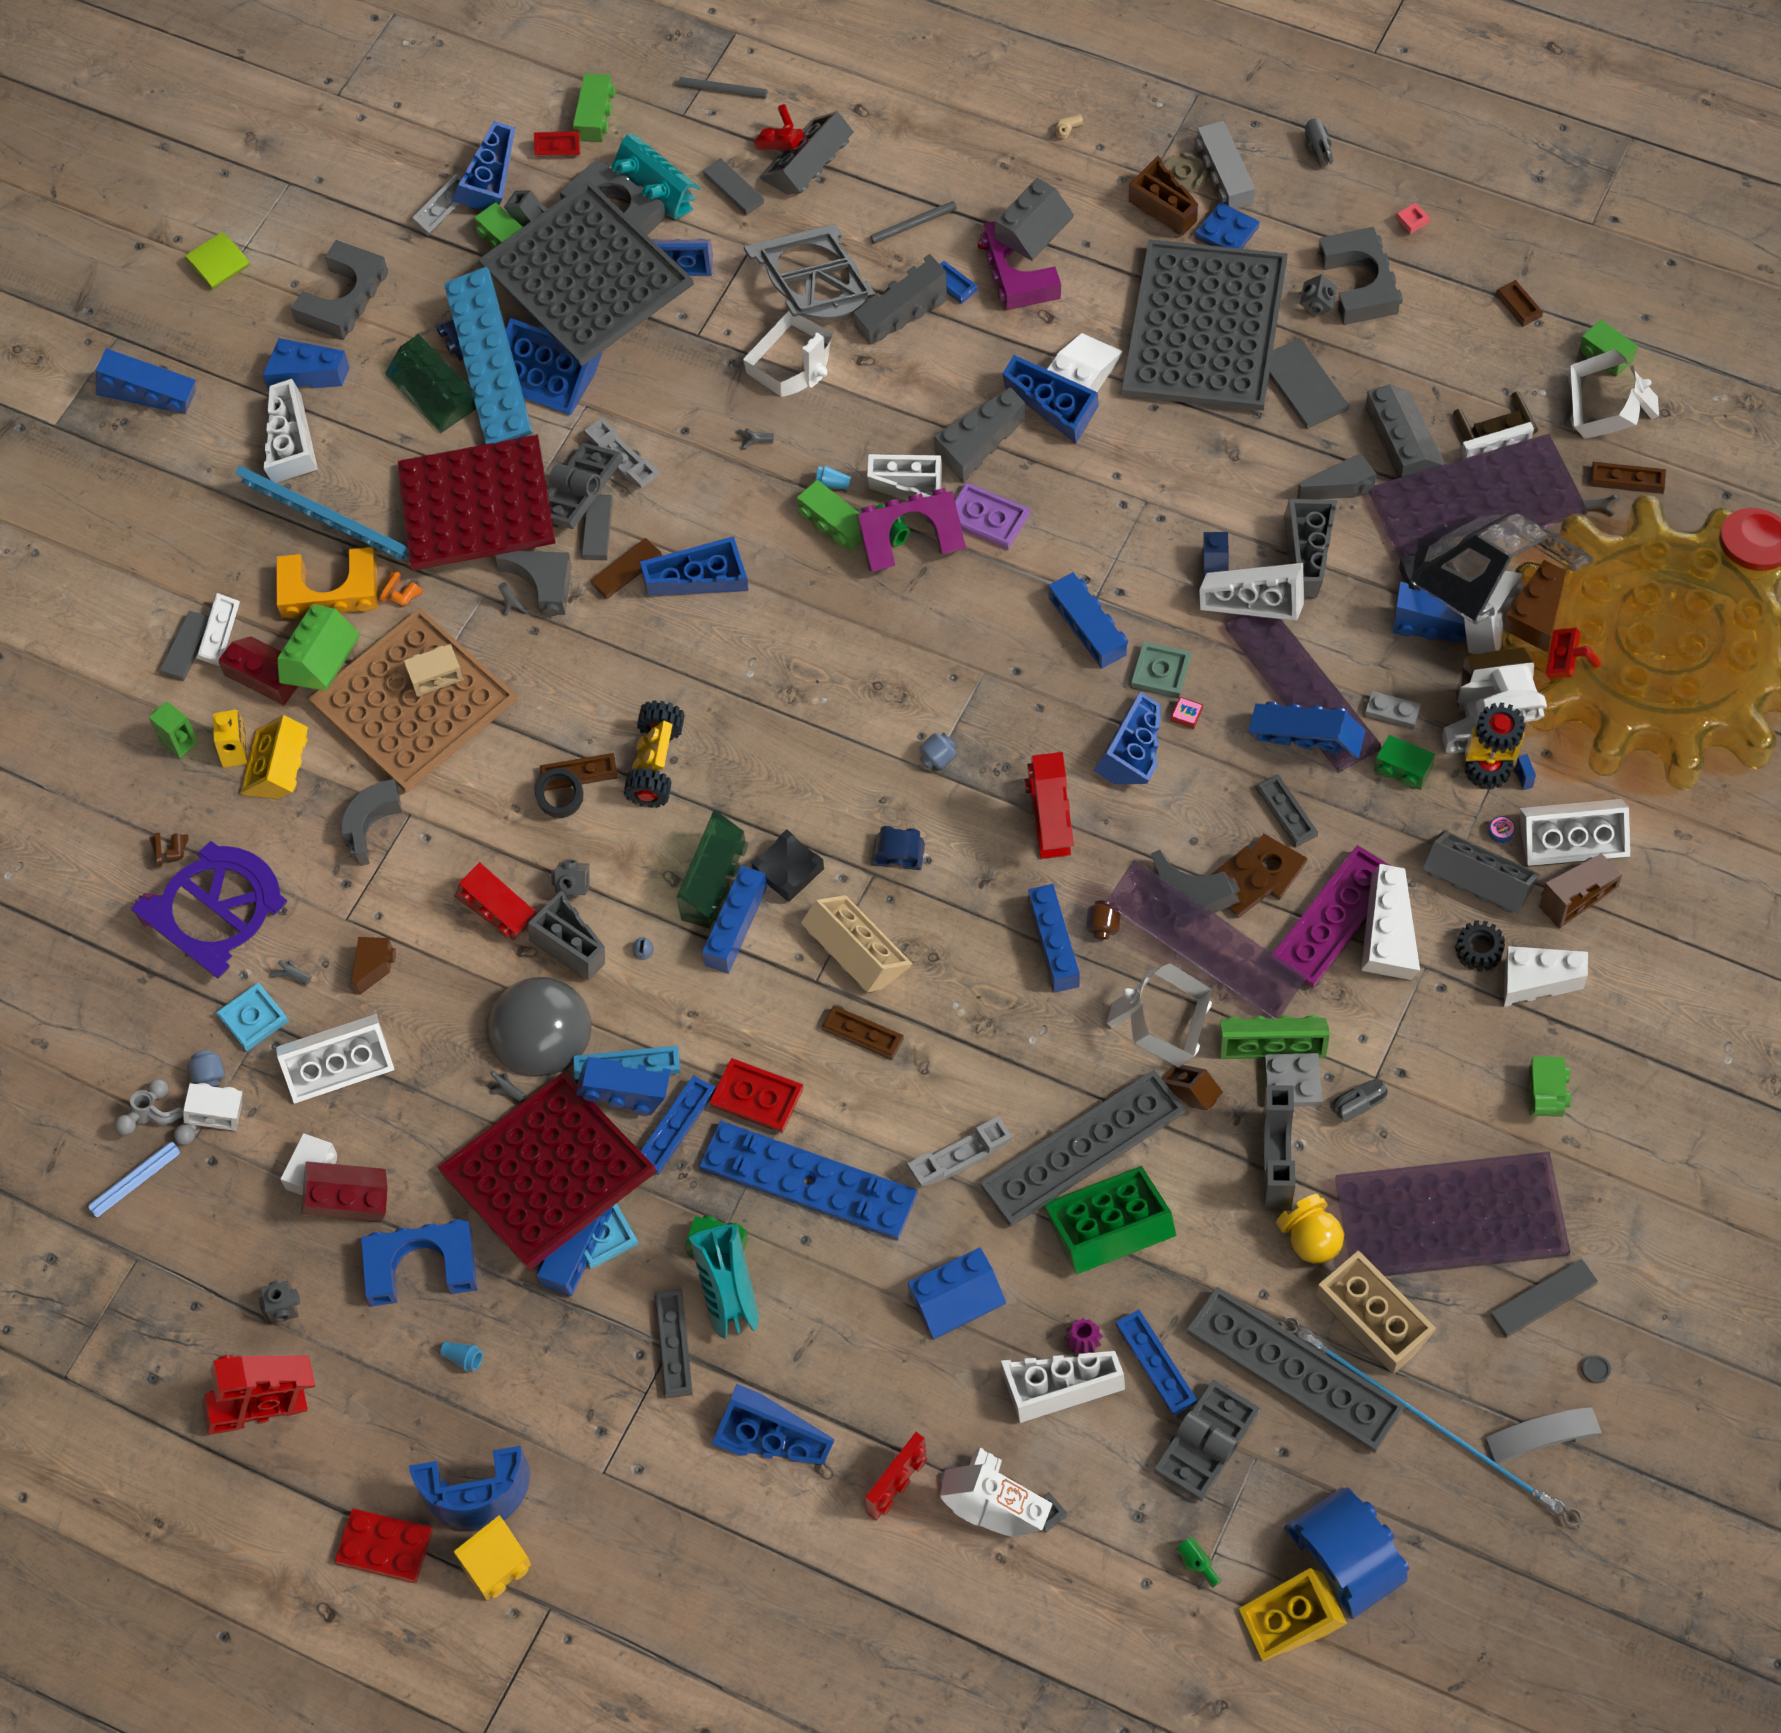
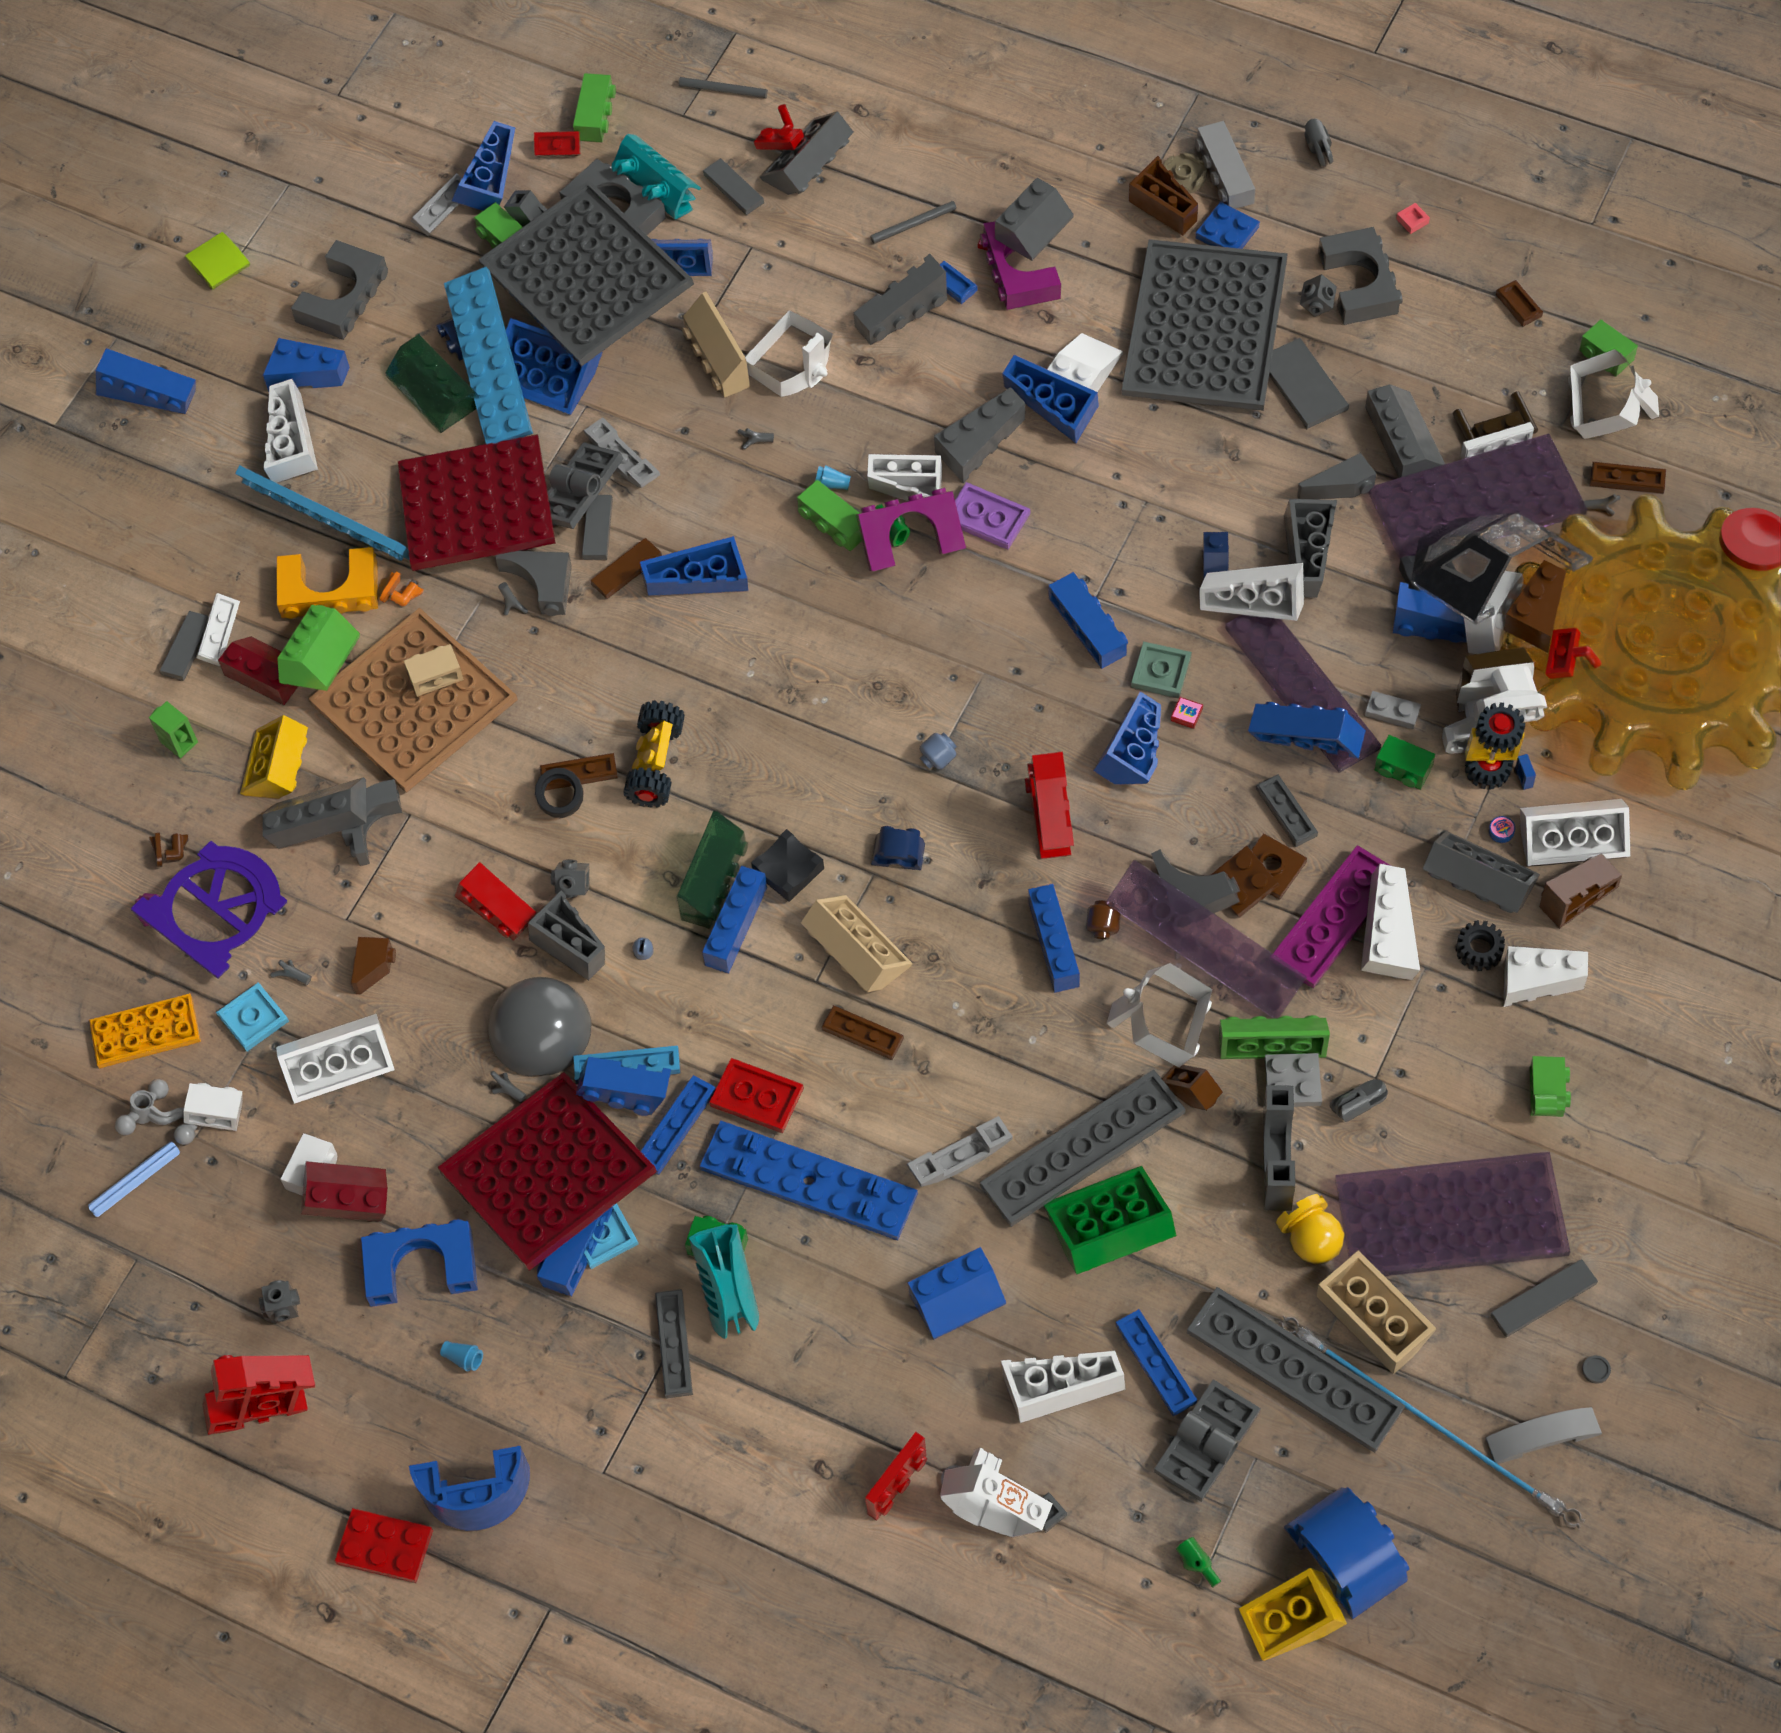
(144, 1030): none -> light orange tile
(206, 1068): sand blue head -> none
(230, 729): yellow torso -> none
(316, 814): none -> dark grey slope
(493, 1558): yellow slope -> none
(716, 347): none -> tan slope
(765, 1428): blue wedge -> none
(827, 238): dark grey window -> none
(1066, 124): tan arm -> none
(1083, 1336): magenta piece -> none

